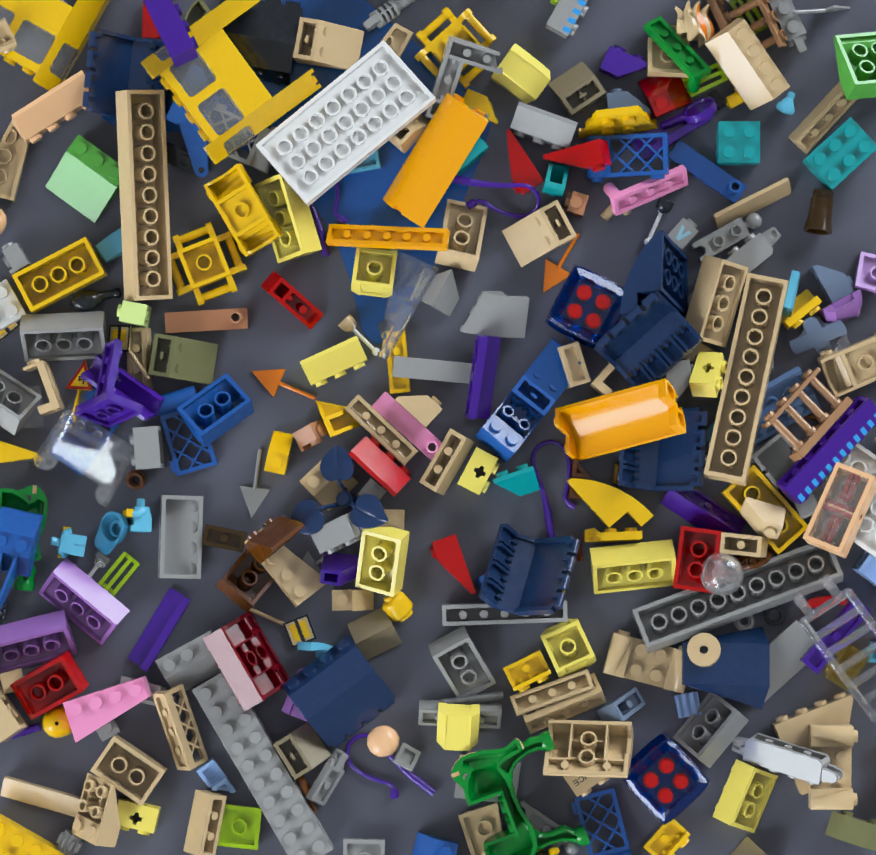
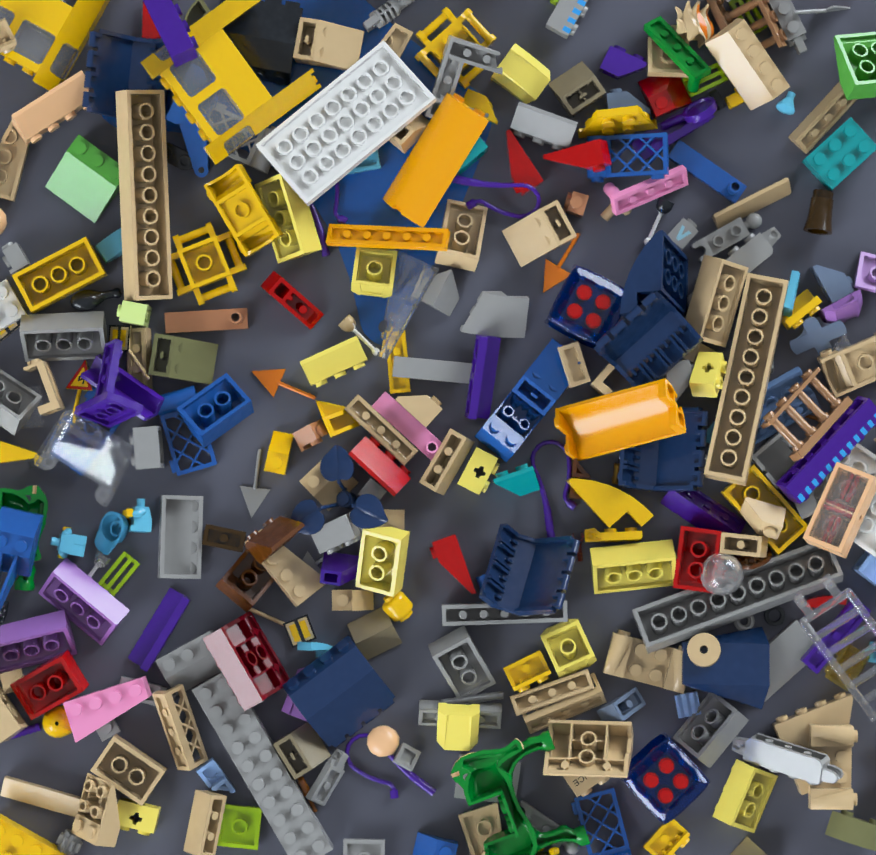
(130, 481): reddish brown plate -> none
(555, 179): teal slope -> none
(738, 143): teal brick -> none

